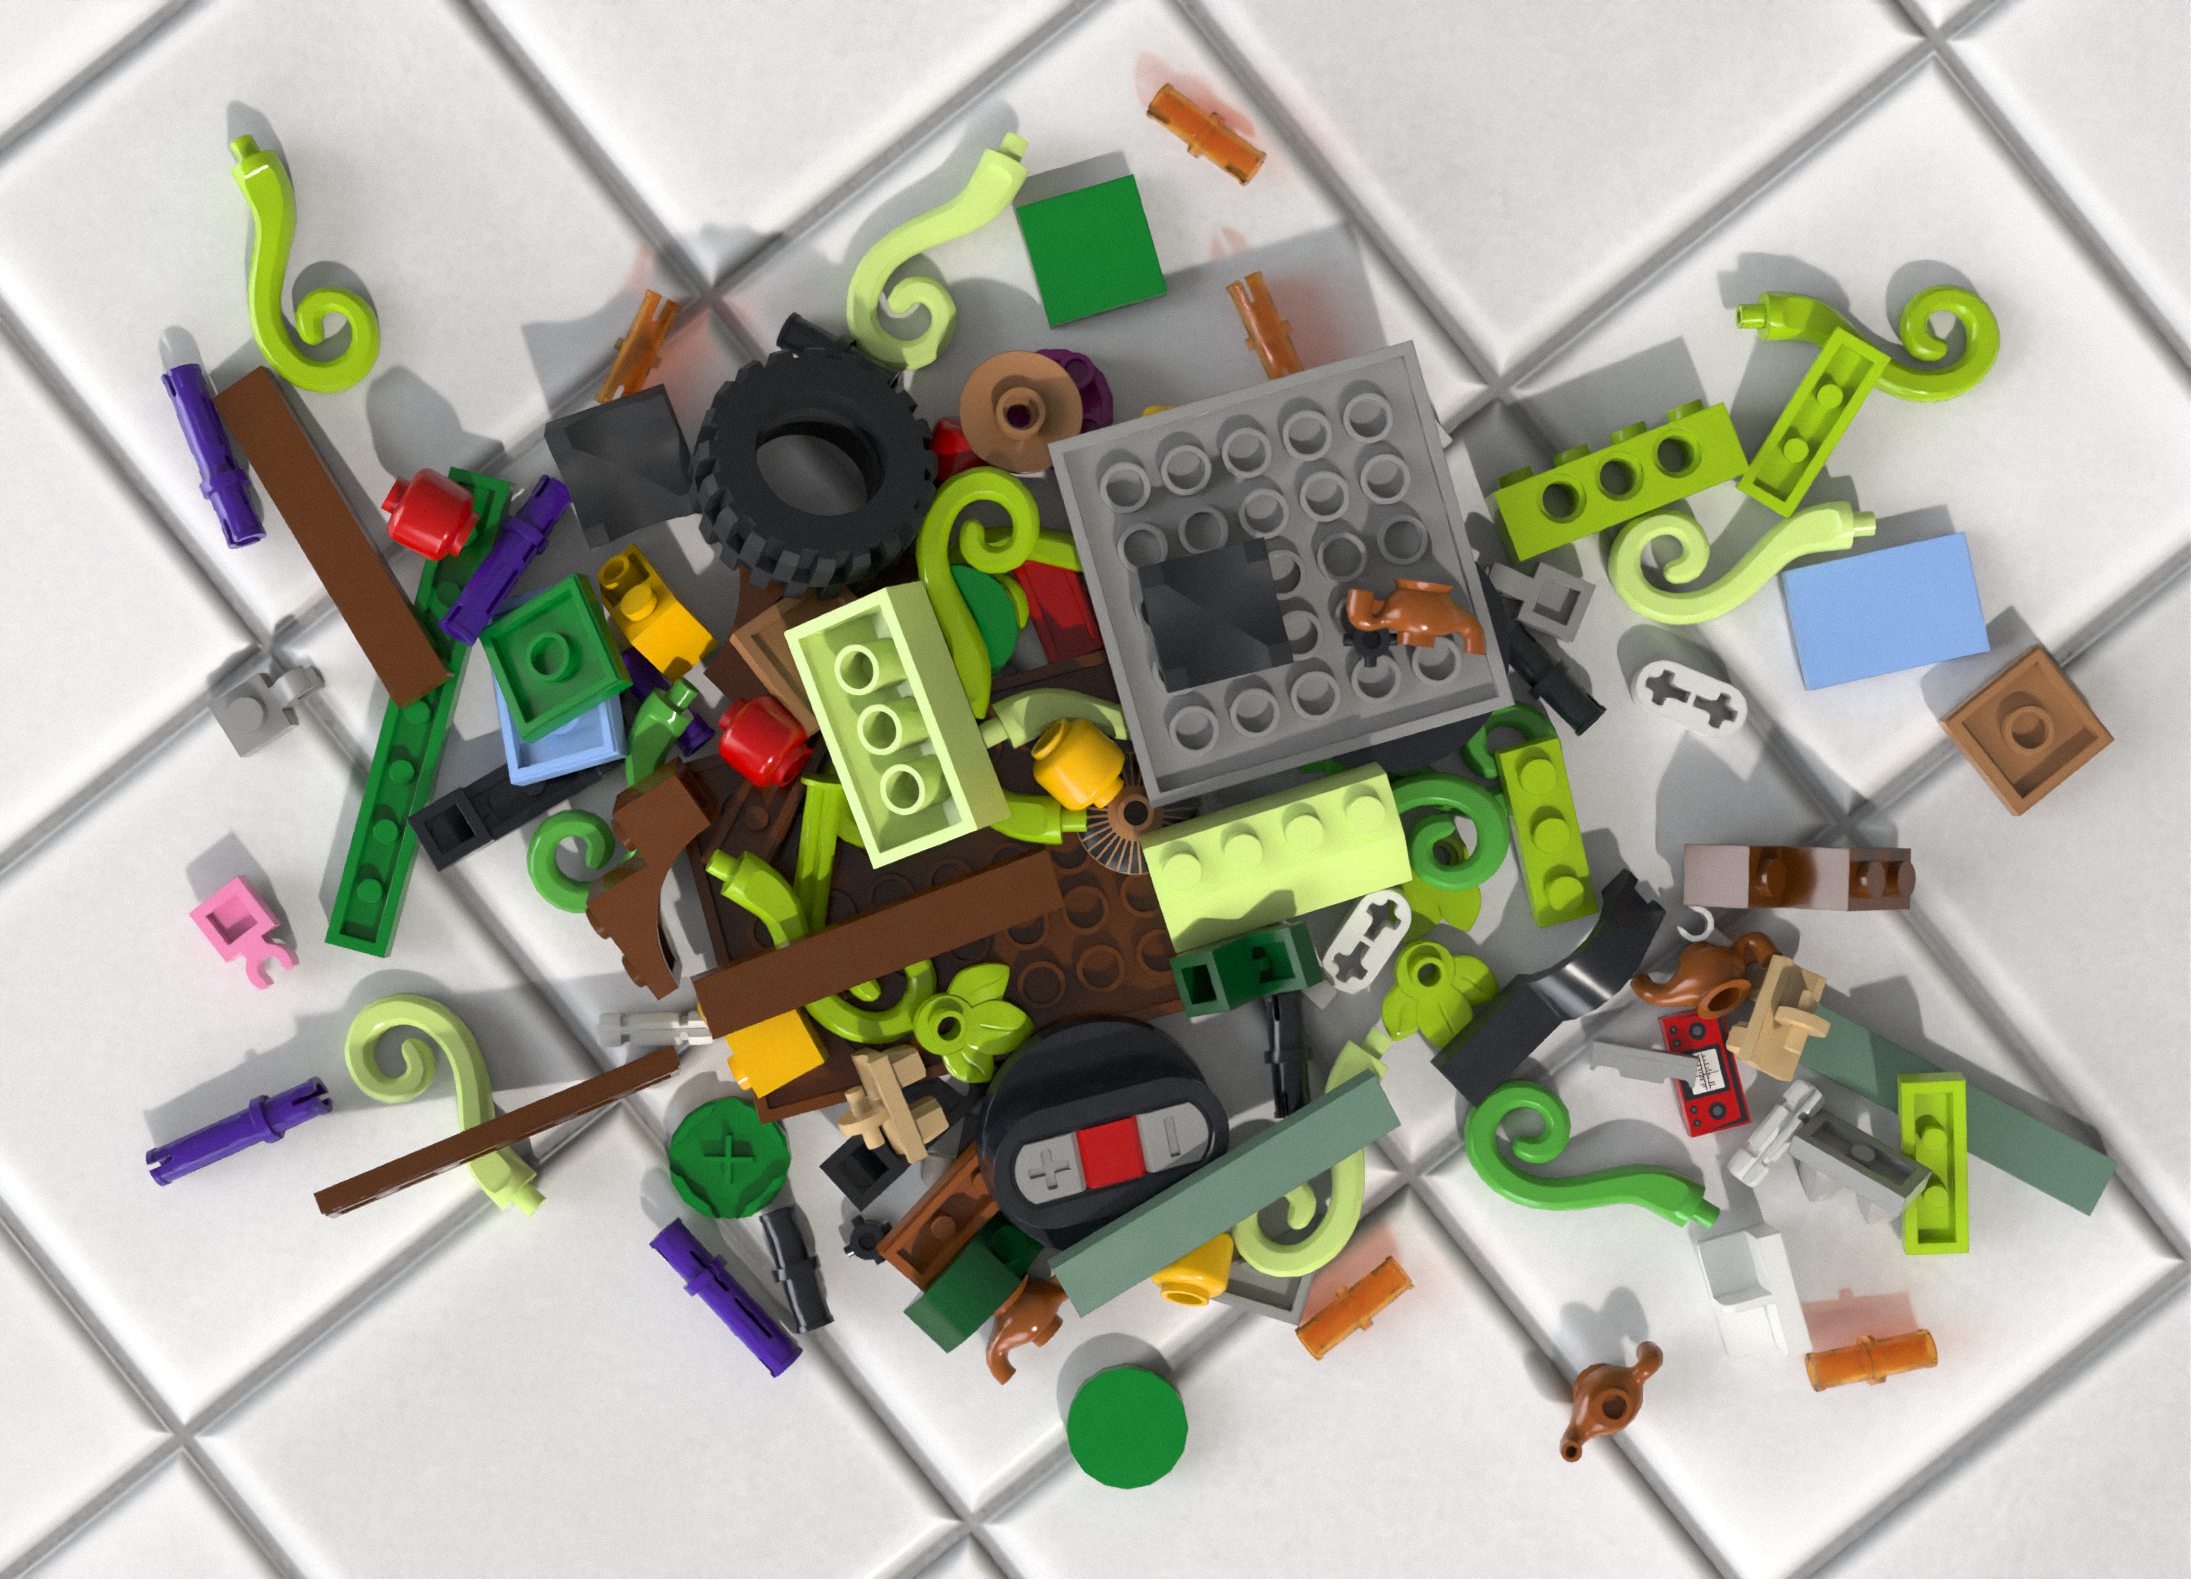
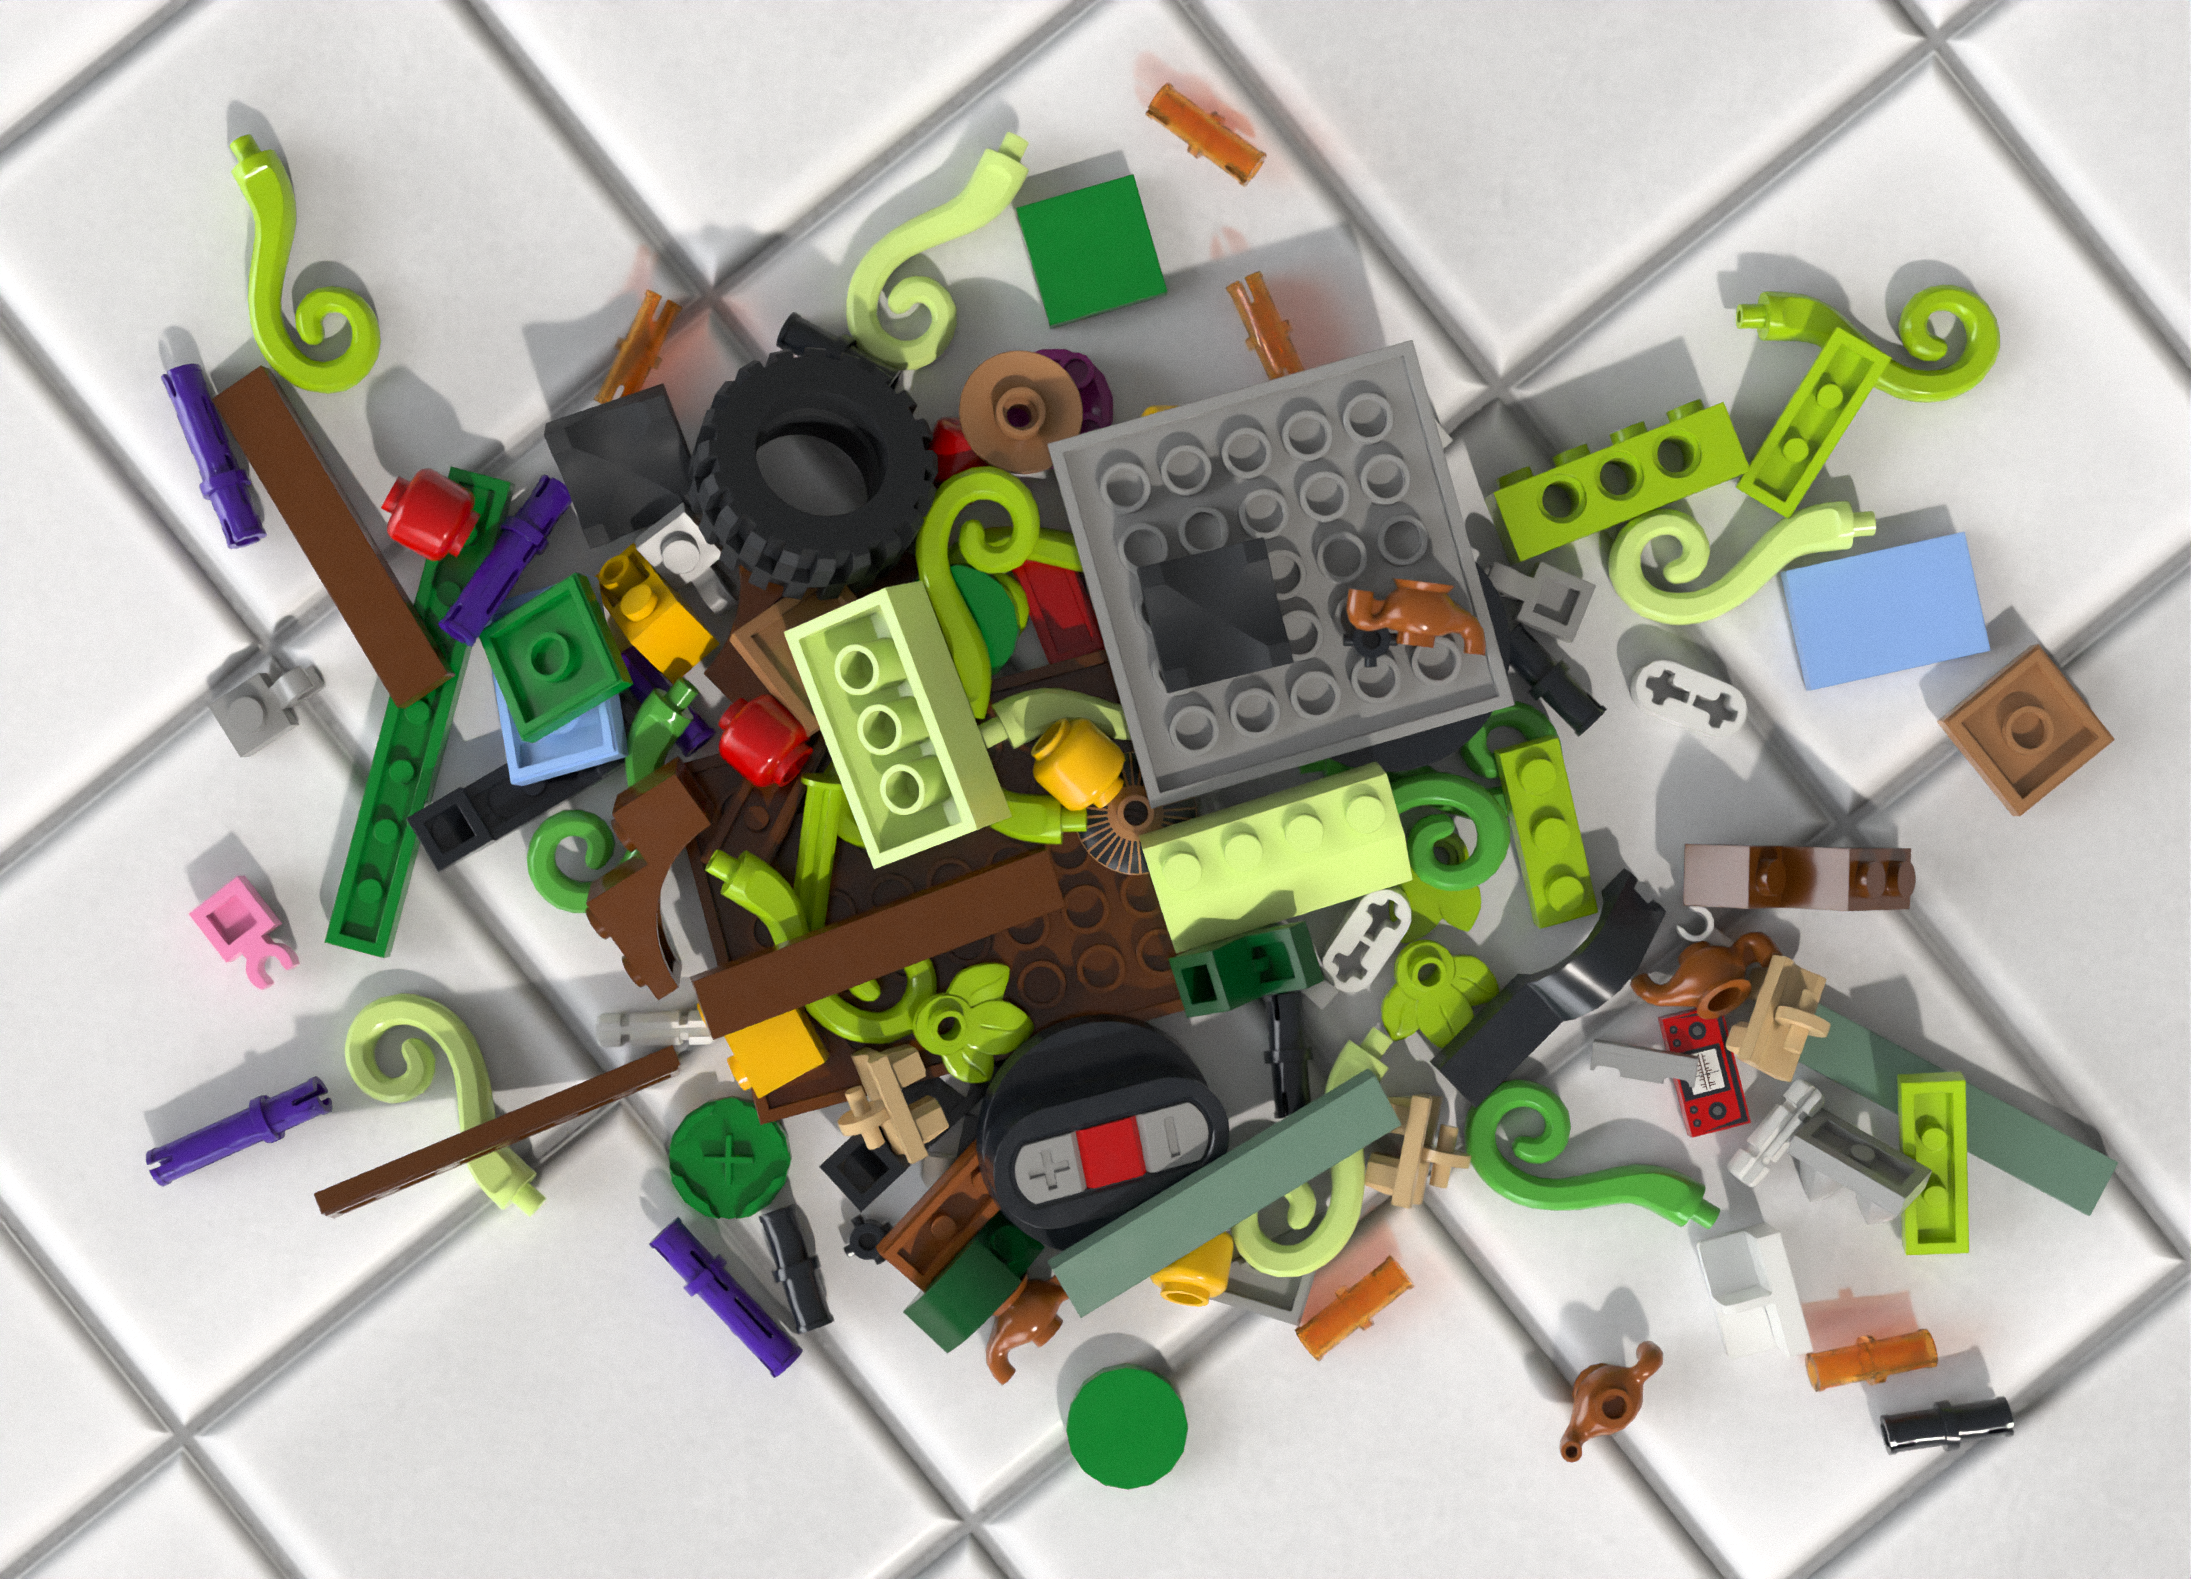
(682, 556): none -> light grey plate
(1407, 1175): none -> tan hips
(1947, 1425): none -> black pin

